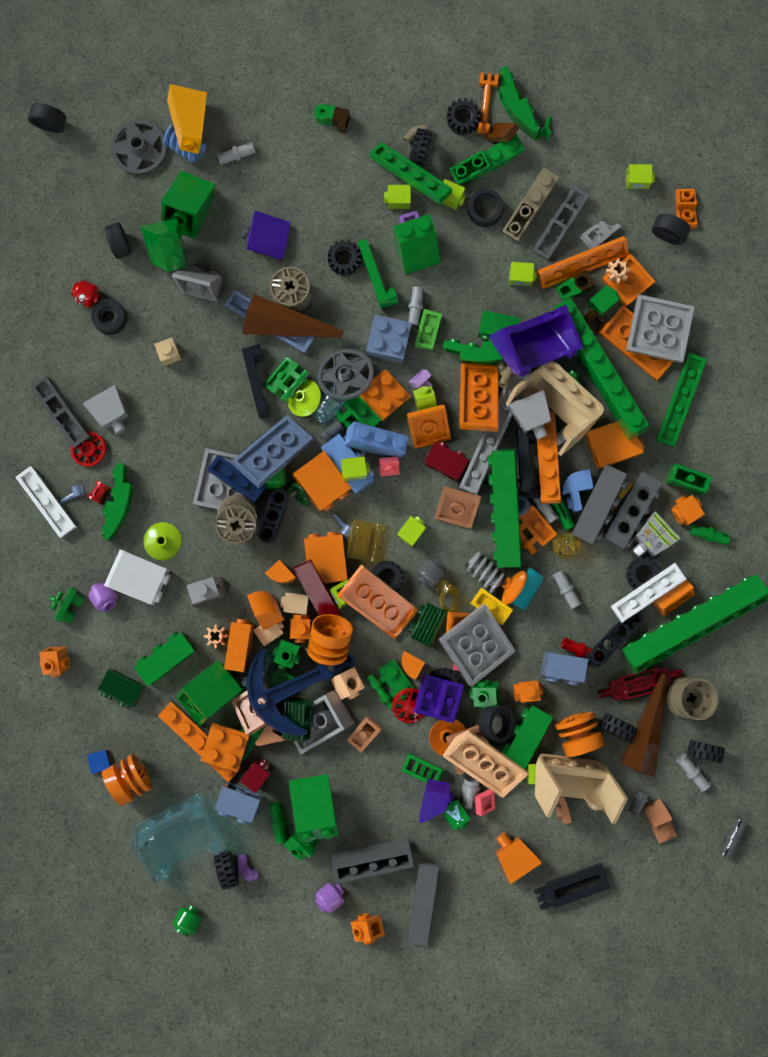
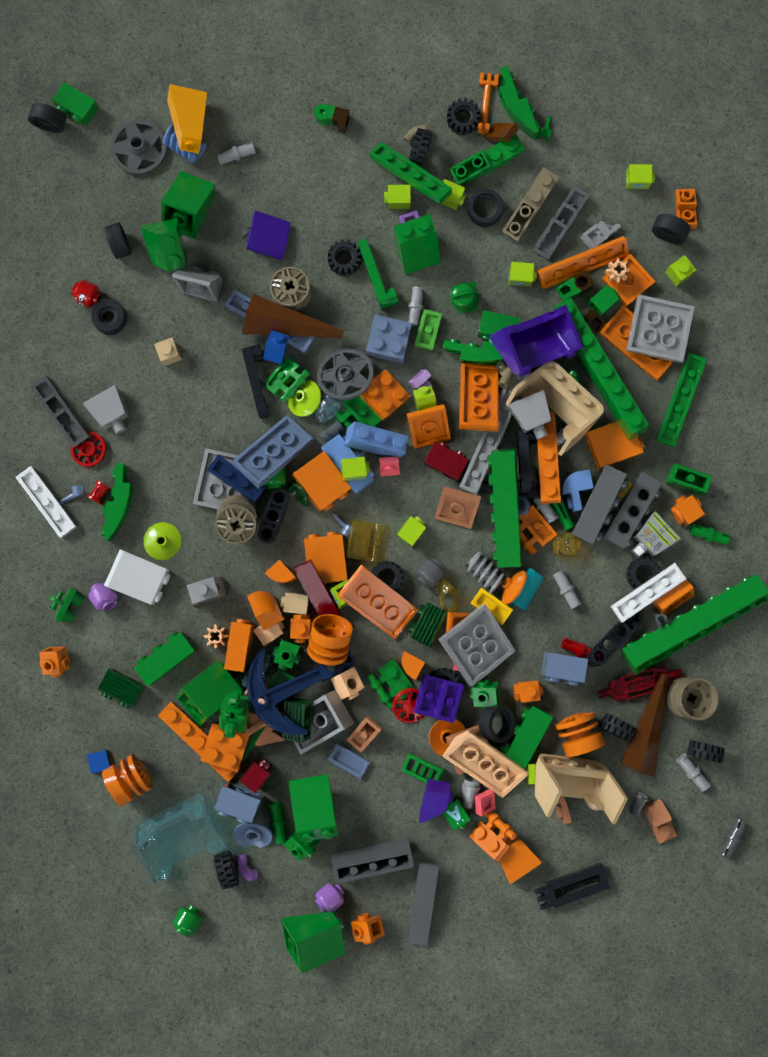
(75, 104): none -> green brick
(234, 713): none -> green piece
(252, 834): none -> sand blue dish
(276, 347): none -> blue brick
(313, 939): none -> green slope
(349, 761): none -> sand blue tile
(465, 297): none -> green piece
(488, 840): none -> orange plate
(659, 618): none -> dark grey hand
(680, 270): none -> lime brick

